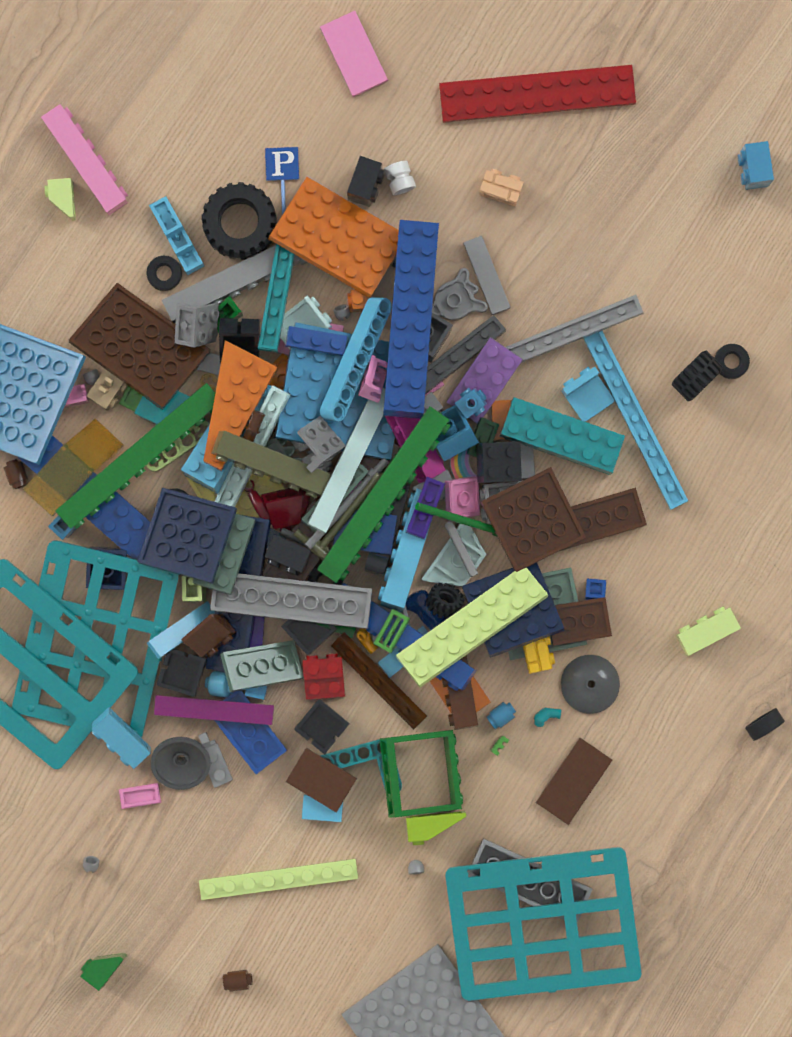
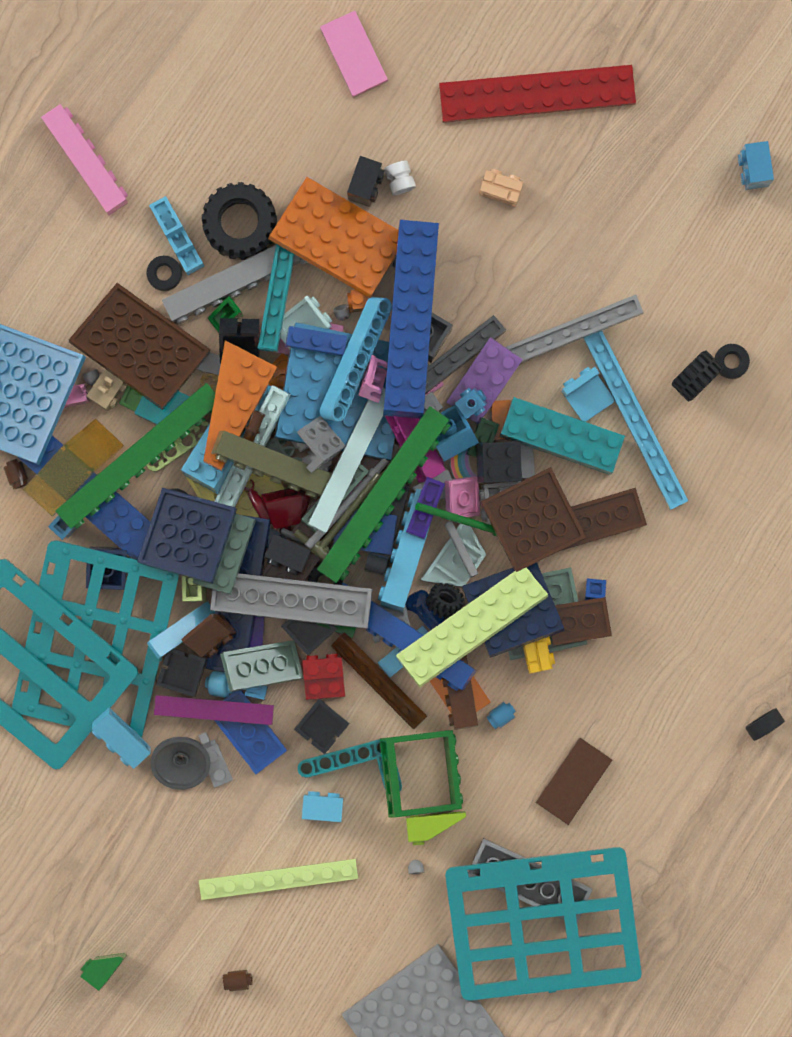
(62, 195): yellowish green slope -> none
(90, 863): light grey hinge -> none
(140, 795): bright pink tile -> none
(196, 324): light grey bracket -> none
(282, 165): blue piece -> none
(321, 780): reddish brown tile -> none
(365, 639): light orange arm -> none
(400, 616): bright green tile -> none
(456, 298): light grey tile -> none
(486, 275): light grey tile -> none
(498, 744): bright green tile -> none
(544, 714): teal arm -> none
(575, 684): dark grey dish -> none
(707, 630): yellowish green brick -> none

